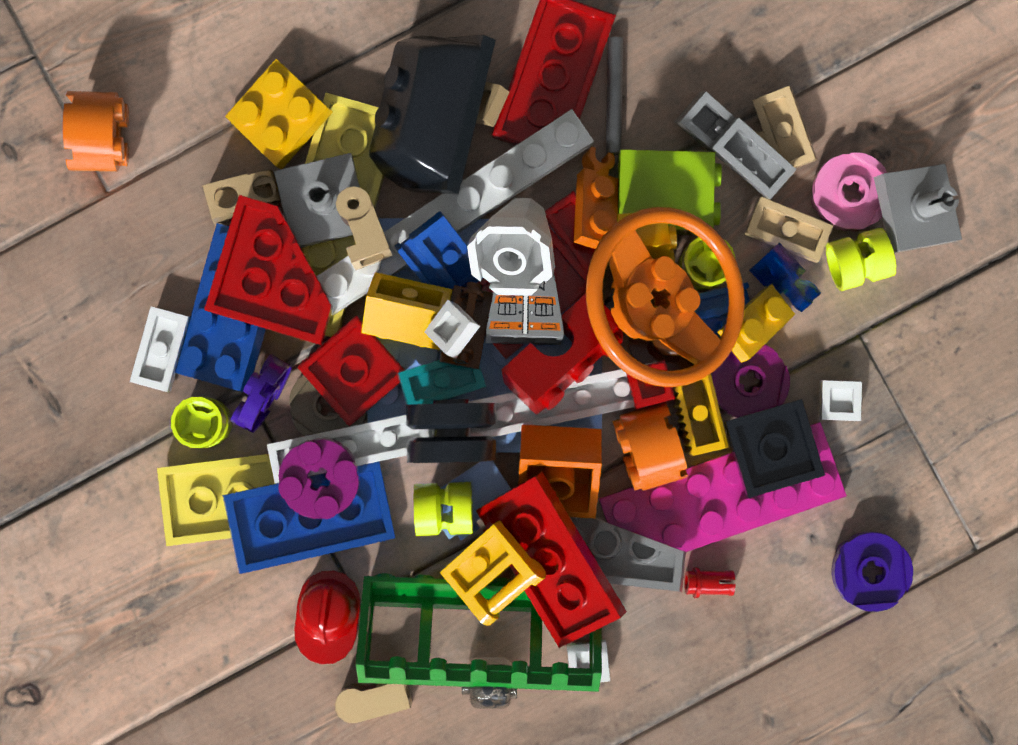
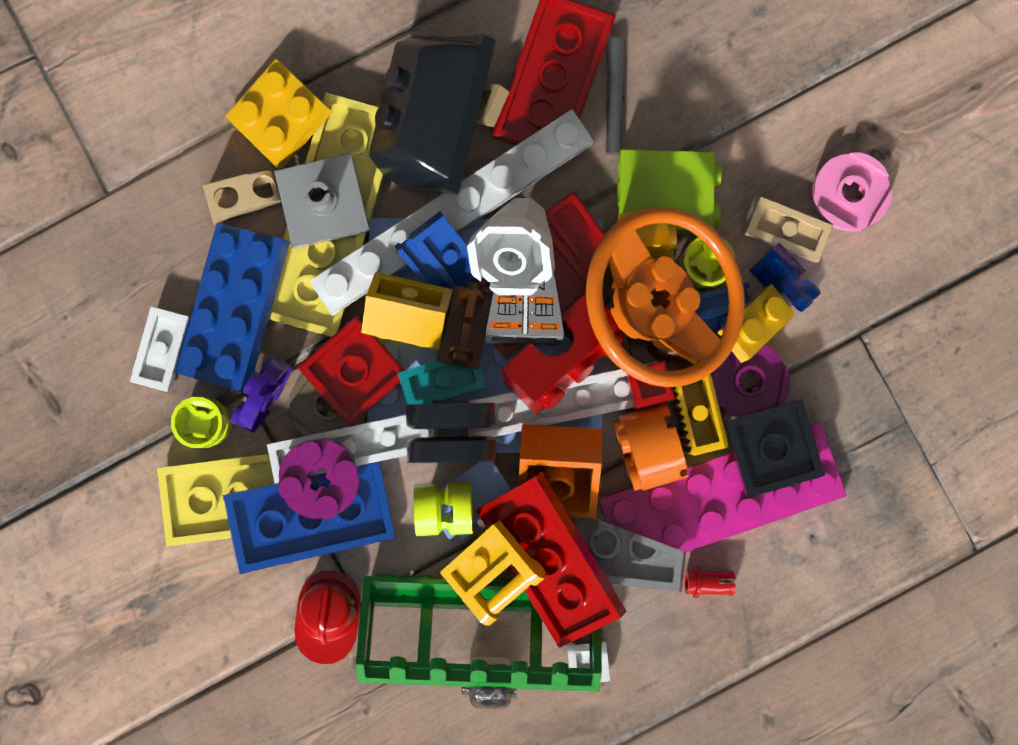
(94, 131): orange brick -> none
(267, 276): red plate -> none
(360, 215): tan leg -> none
(363, 703): tan leg -> none
(451, 329): white plate -> none
(595, 199): orange plate -> none
(735, 144): light grey slope -> none
(784, 126): tan plate -> none
(840, 400): white plate -> none
(866, 257): neon yellow wheel -> none
(888, 587): dark purple plate -> none
(918, 208): light grey tile -> none

